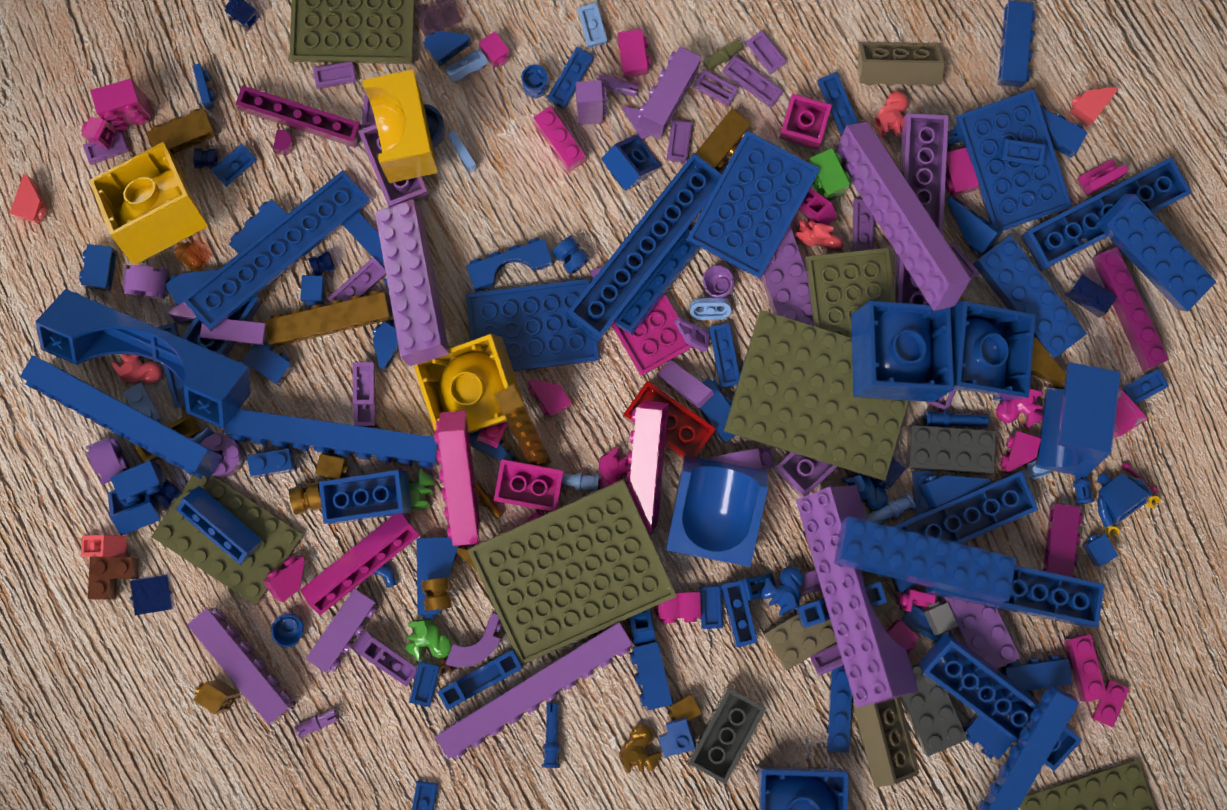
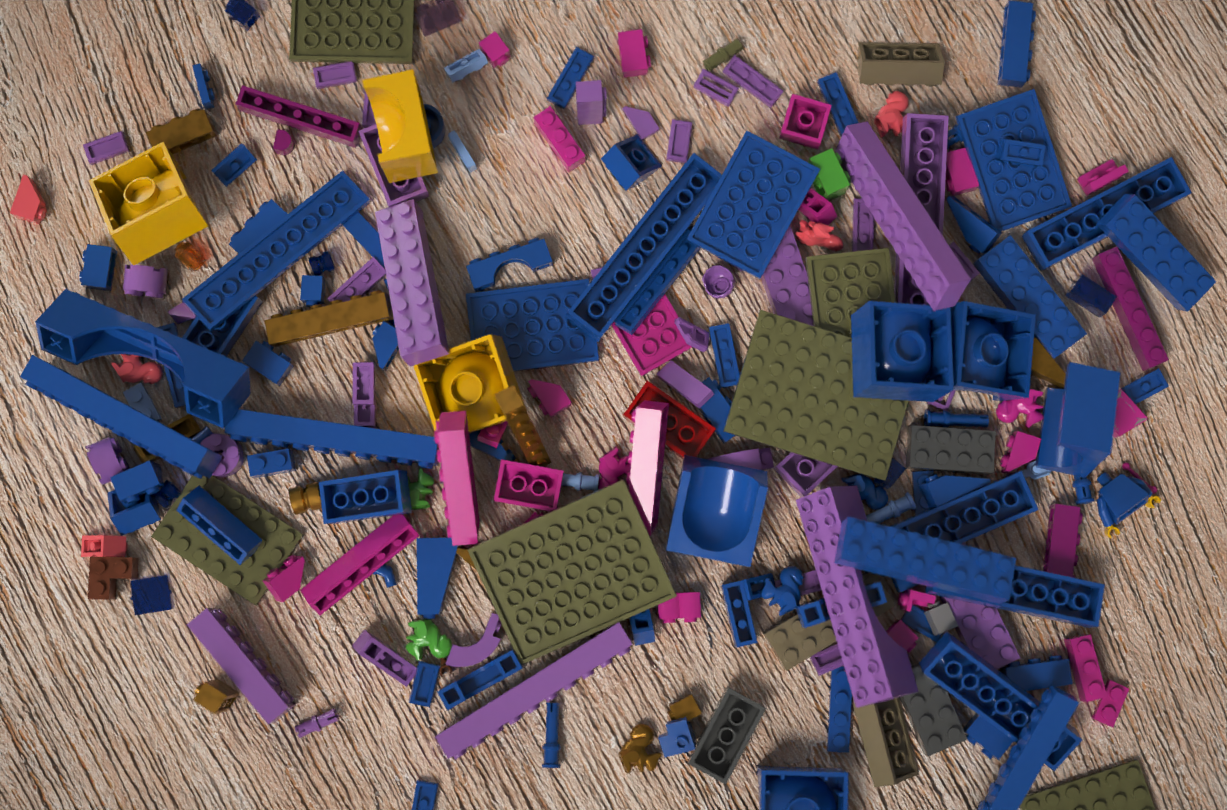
(99, 132): dark pink slope -> none
(122, 104): dark pink brick -> none
(183, 284): blue slope -> none
(205, 158): clear blue wheel -> none
(236, 331): medium lavender tile -> none
(287, 629): blue hair -> none
(331, 467): pearl gold brick -> none
(341, 631): medium lavender brick -> none
(436, 594): pearl gold wheel -> none
(445, 45): blue slope -> none
(487, 501): pearl gold bar -> none
(534, 81): blue wheel -> none
(571, 255): blue wheel -> none
(592, 25): light blue plate -> none
(618, 85): medium lavender pin -> none
(651, 676): blue brick -> none
(669, 92): medium lavender brick -> none
(710, 308): light blue plate -> none
(711, 607): blue tile -> none
(723, 140): pearl gold brick -> none
(766, 52): medium lavender tile -> none
(1063, 134): blue slope -> none
(1091, 104): coral slope -> none
(1099, 549): blue brick -> none

